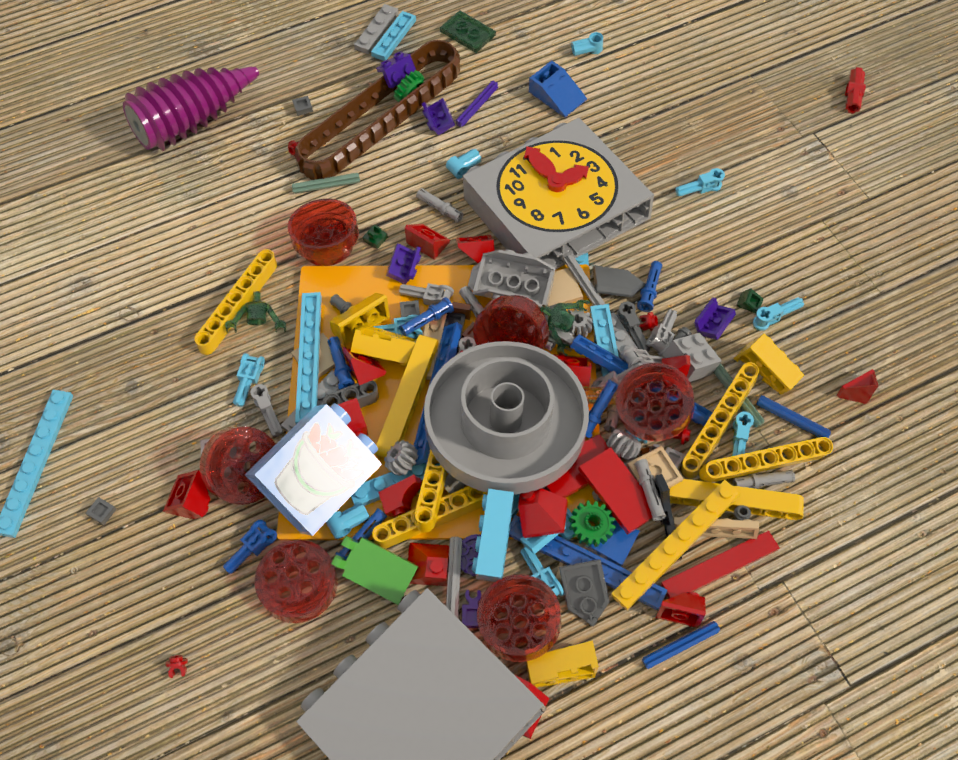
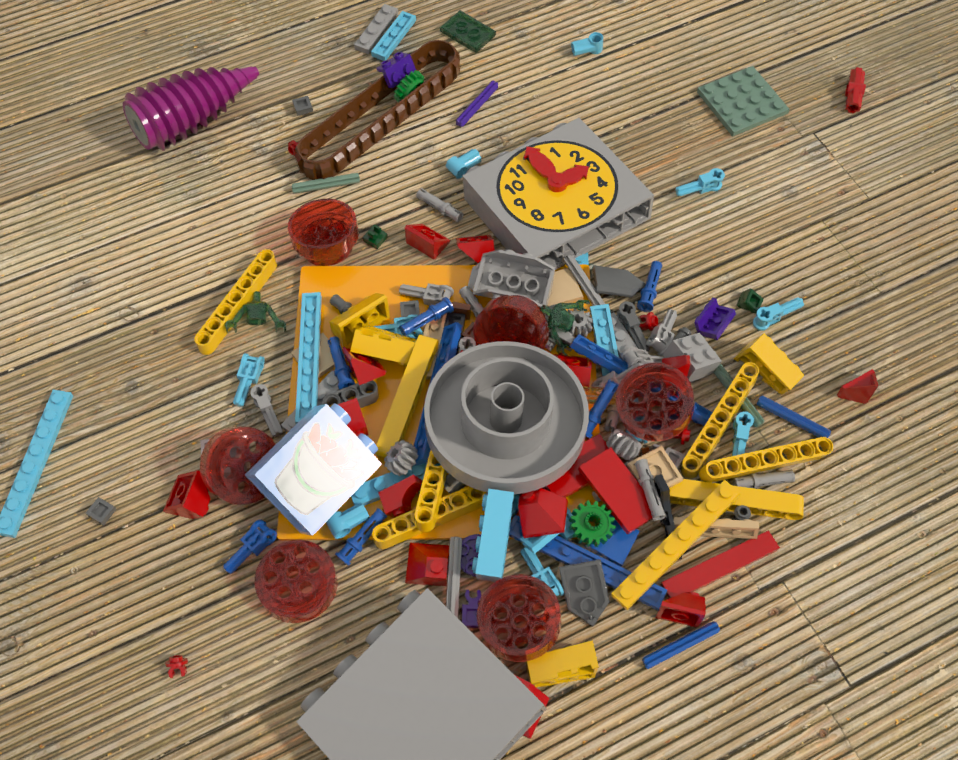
(376, 568): bright green tile -> none
(403, 263): dark purple bracket -> none
(438, 116): dark purple bracket -> none
(556, 89): blue slope -> none
(742, 100): none -> sand green plate

